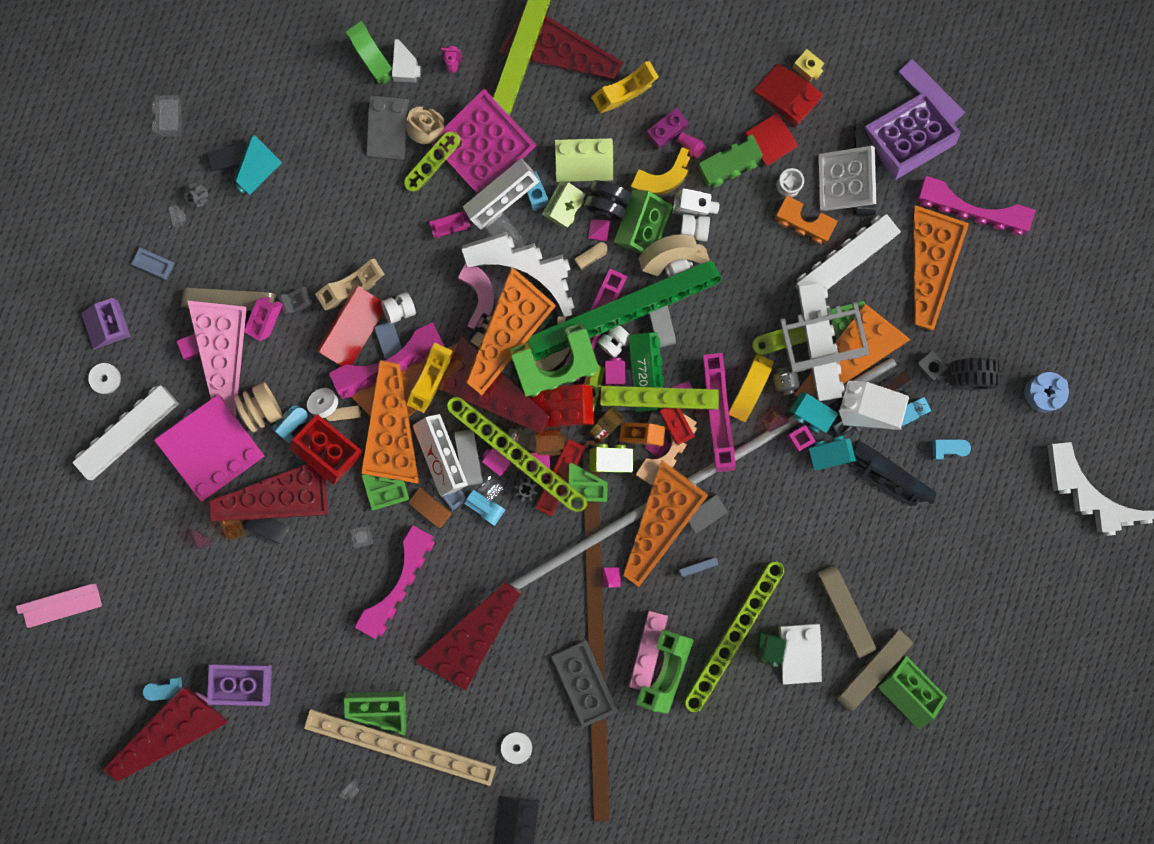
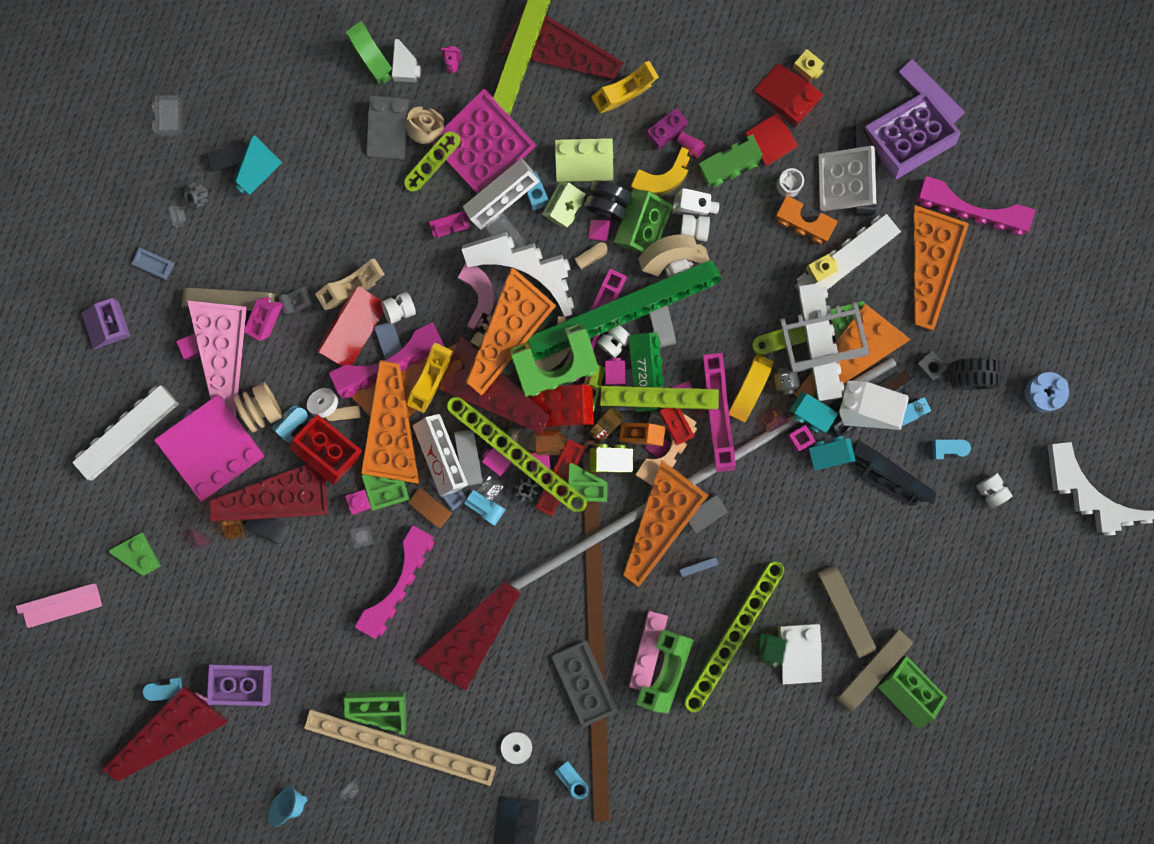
(98, 372): white piece -> none
(137, 554): none -> bright green wing
(286, 805): none -> medium azure piece
(358, 502): none -> dark pink brick
(570, 779): none -> medium azure piece
(611, 577): dark pink slope -> none
(822, 268): none -> light yellow brick
(994, 491): none -> white wheel

